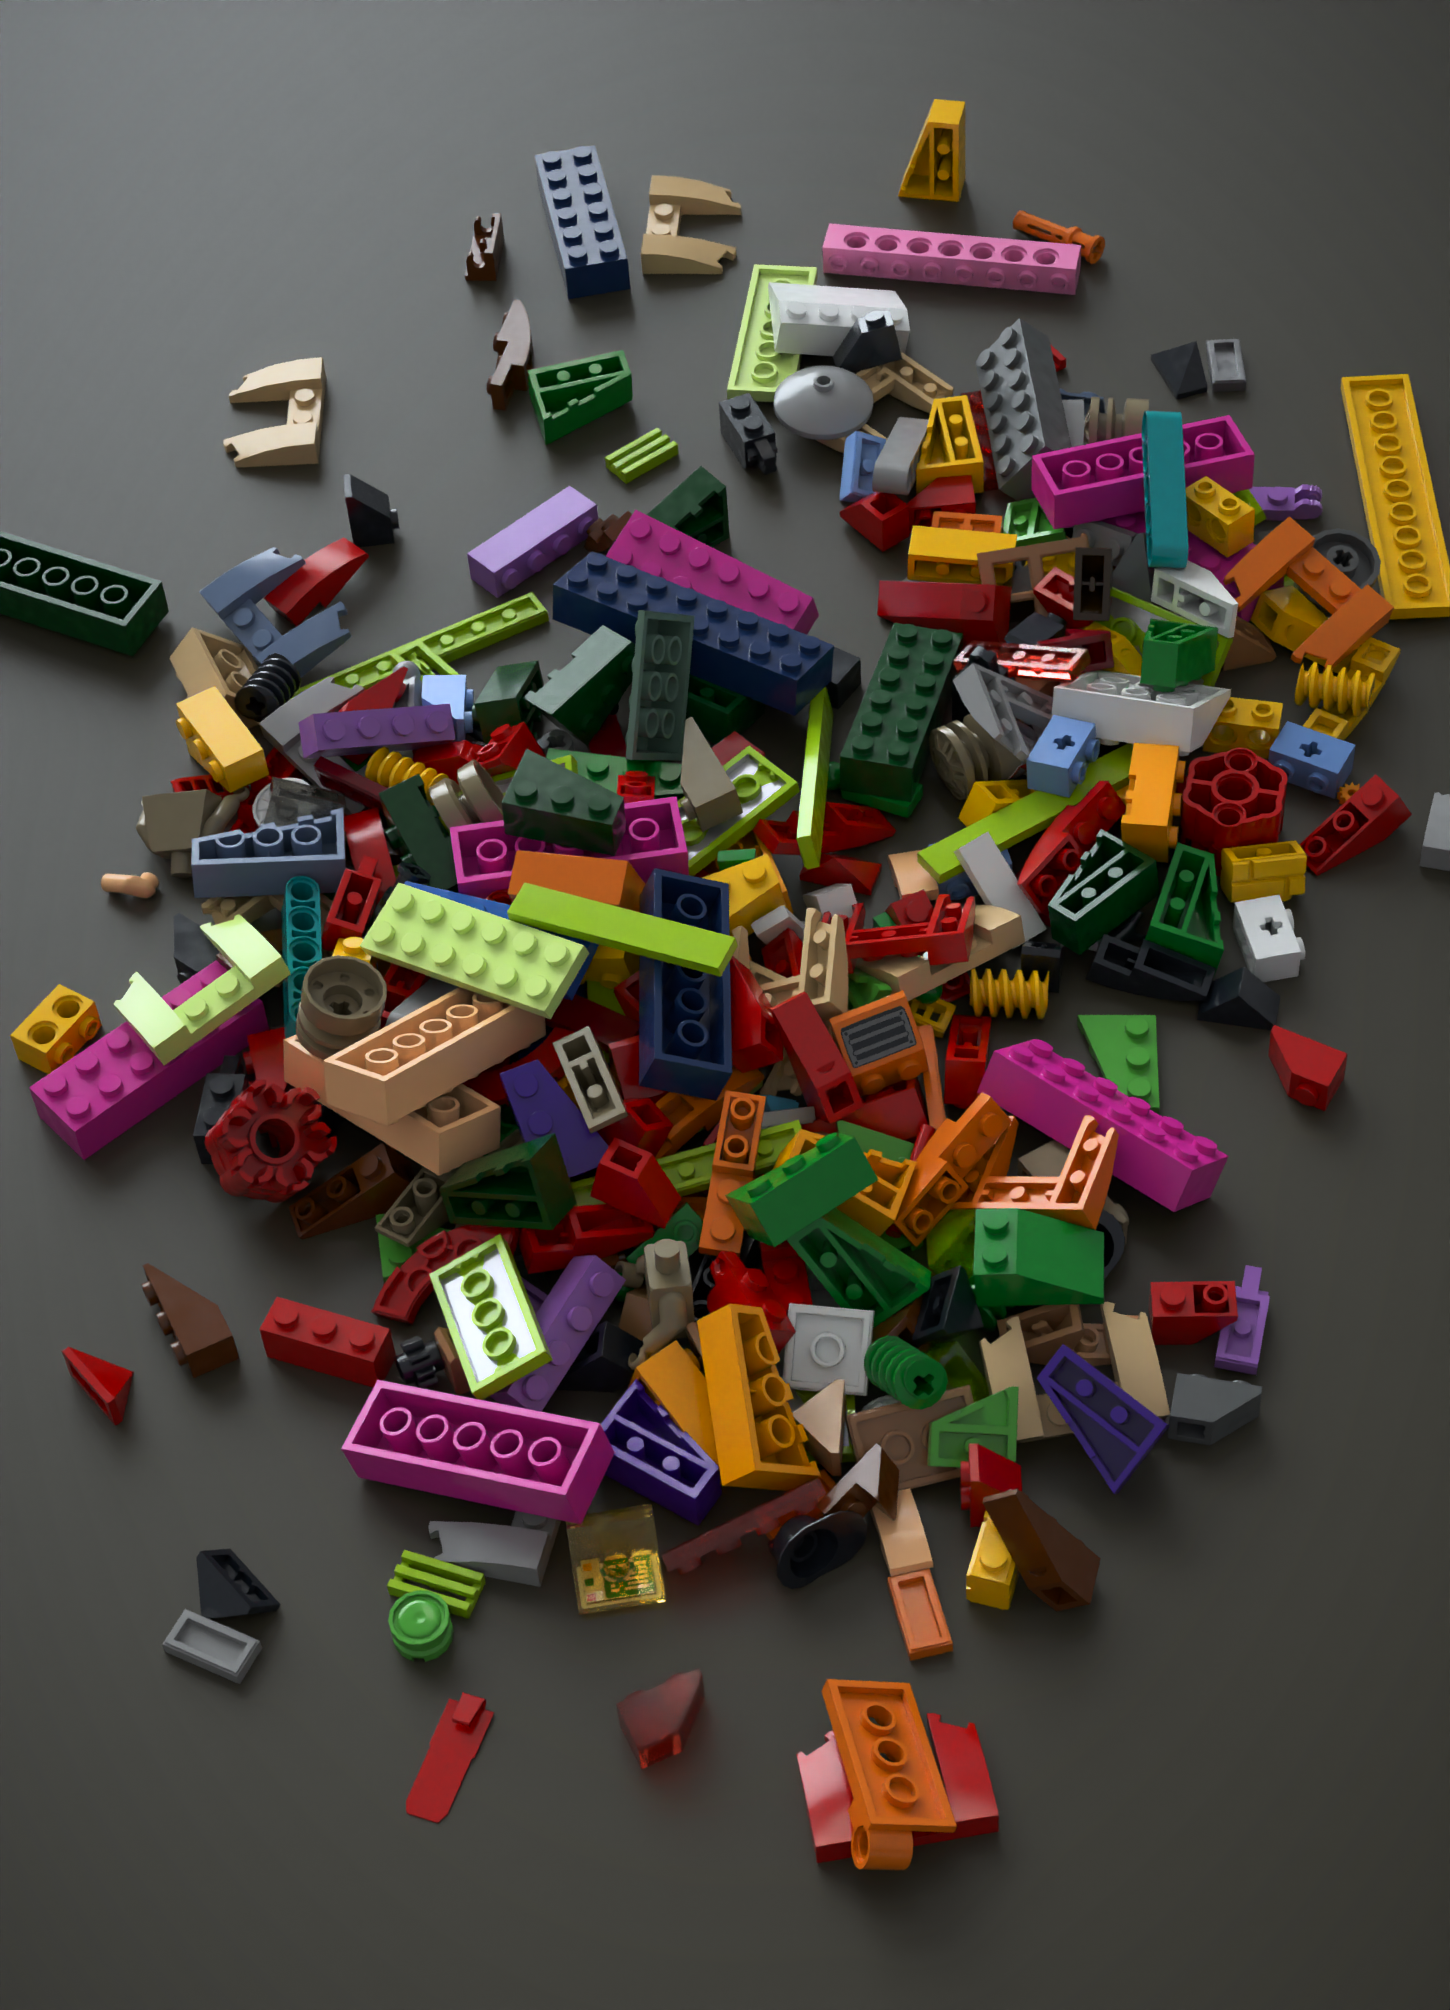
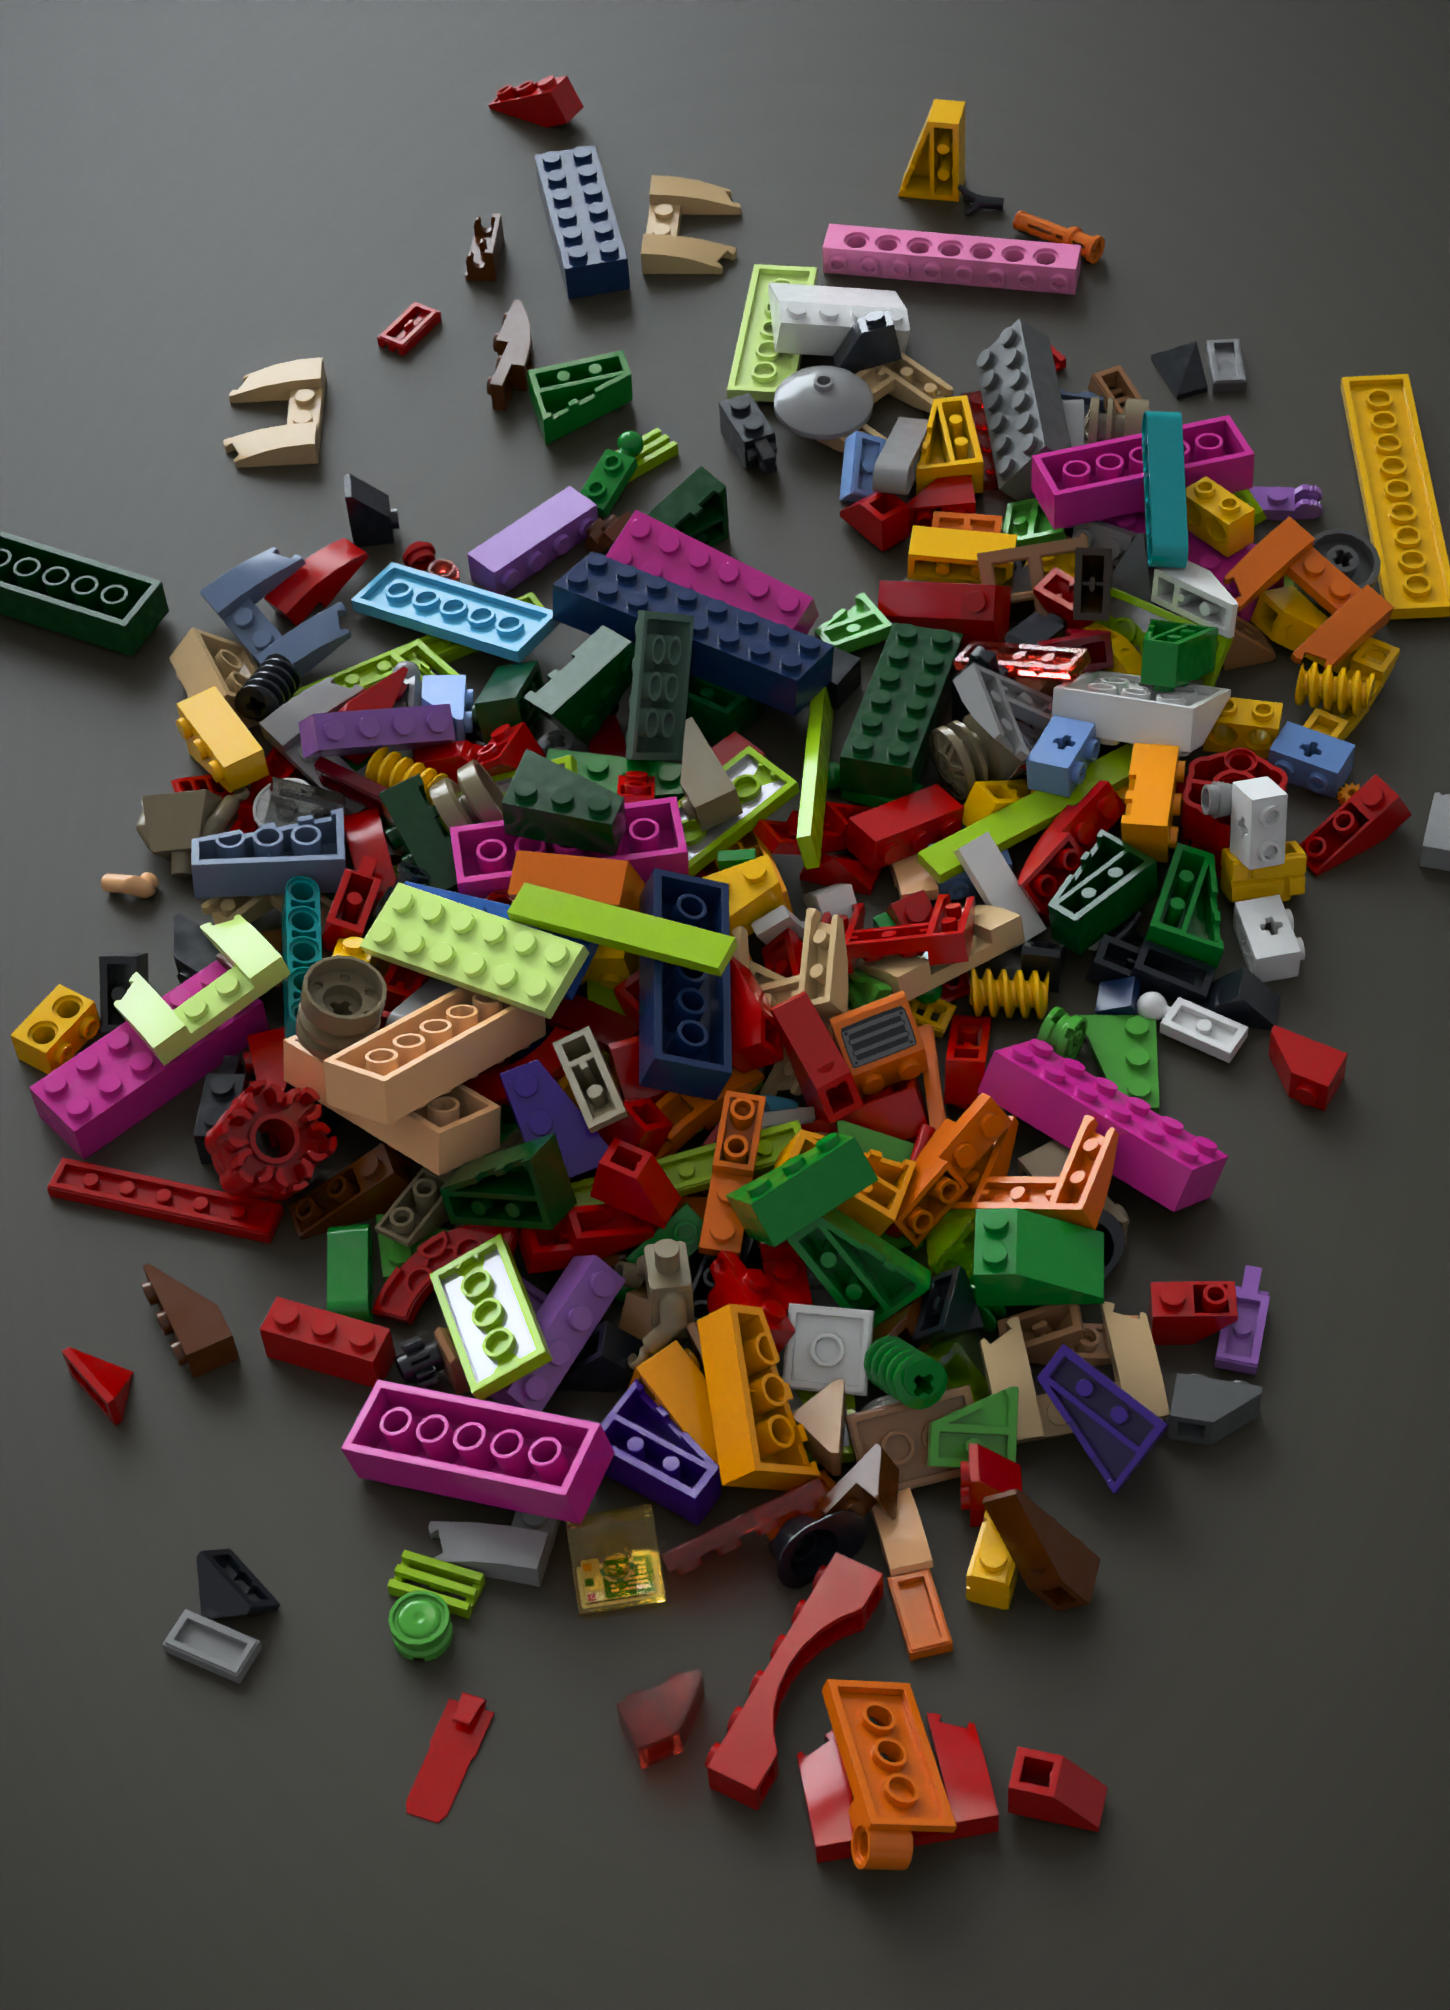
(115, 973): none -> black slope
(165, 1200): none -> red tile
(350, 1271): none -> green beam
(413, 331): none -> red tile
(419, 555): none -> red plate
(444, 568): none -> clear red plate
(455, 612): none -> medium azure plate
(542, 102): none -> red slope
(613, 472): none -> green plate
(838, 1607): none -> red arch
(855, 628): none -> bright green wing
(903, 827): none -> red brick
(980, 201): none -> black bar
(1055, 1790): none -> red slope
(1063, 1032): none -> bright green wheel
(1117, 378): none -> medium nougat slope
(1118, 997): none -> dark blue tile
(1194, 1025): none -> white plate
(1216, 799): none -> light grey cone
(1258, 822): none -> white brick

